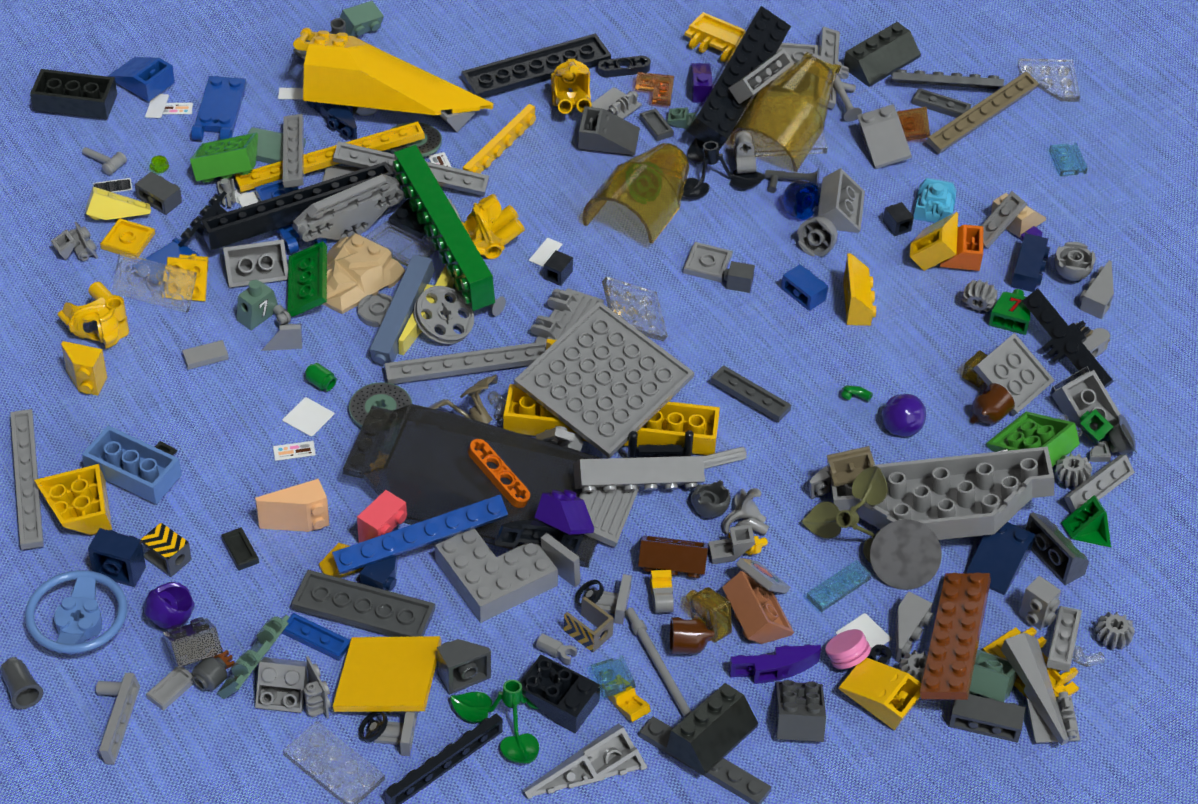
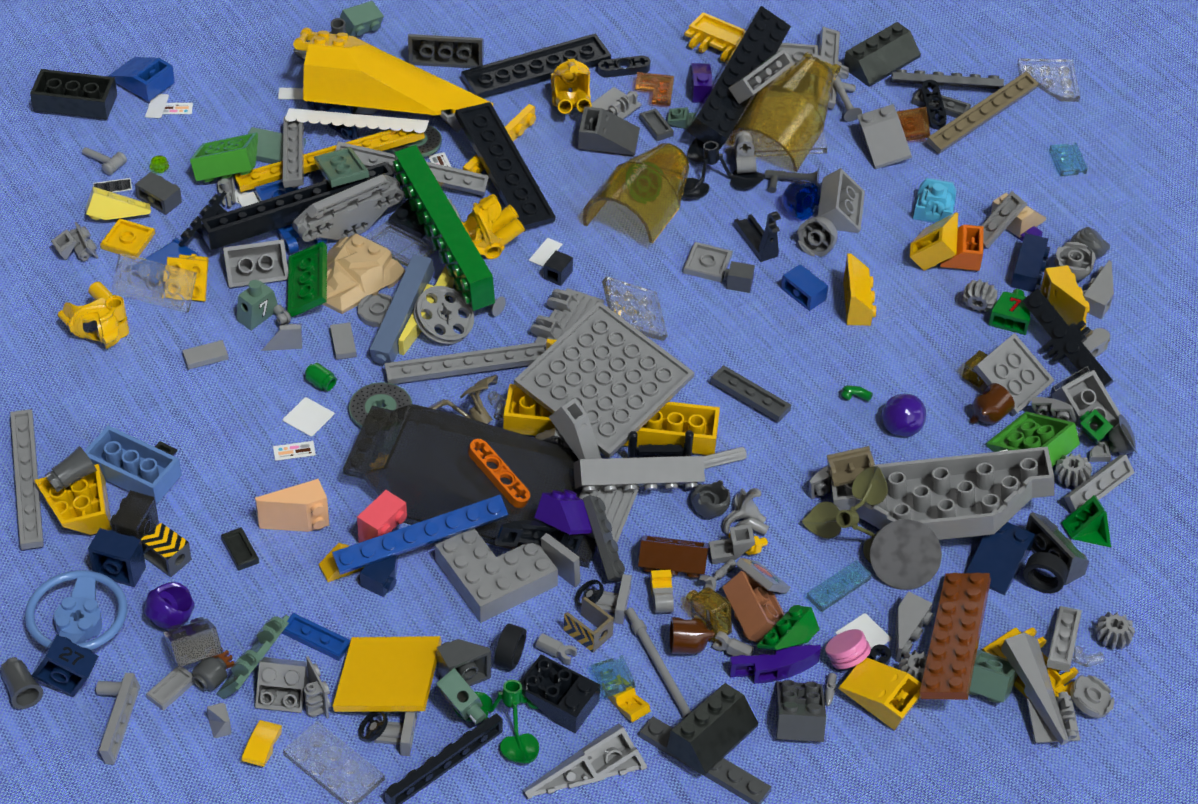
(65, 665): none -> dark blue brick
(70, 470): none -> dark grey plant
(85, 367): yellow slope -> none
(135, 516): none -> clear smoke brick
(219, 107): blue hinge -> none
(219, 720): none -> light grey slope
(261, 743): none -> yellow slope
(341, 166): none -> sand green tile
(343, 341): none -> light grey tile
(358, 120): none -> white sticker
(362, 605): dark grey plate -> none
(445, 51): none -> dark grey slope
(456, 692): none -> sand green torso
(504, 164): none -> black plate
(510, 646): none -> black tyre
(576, 429): none -> light grey slope
(602, 532): none -> dark grey plate
(720, 573): none -> light grey piece
(732, 646): none -> light grey bar
(762, 242): none -> black hinge
(792, 629): none -> green slope
(830, 688): none -> light grey helmet
(898, 219): black brick -> none
(936, 96): none -> black beam
(988, 717): dark grey brick -> none
(1040, 603): light grey brick -> none
(1051, 563): none -> black tyre
(1054, 408): none -> light grey slope
(1064, 294): none -> yellow slope
(1092, 696): none -> light grey tile
(1093, 240): none -> dark grey hair

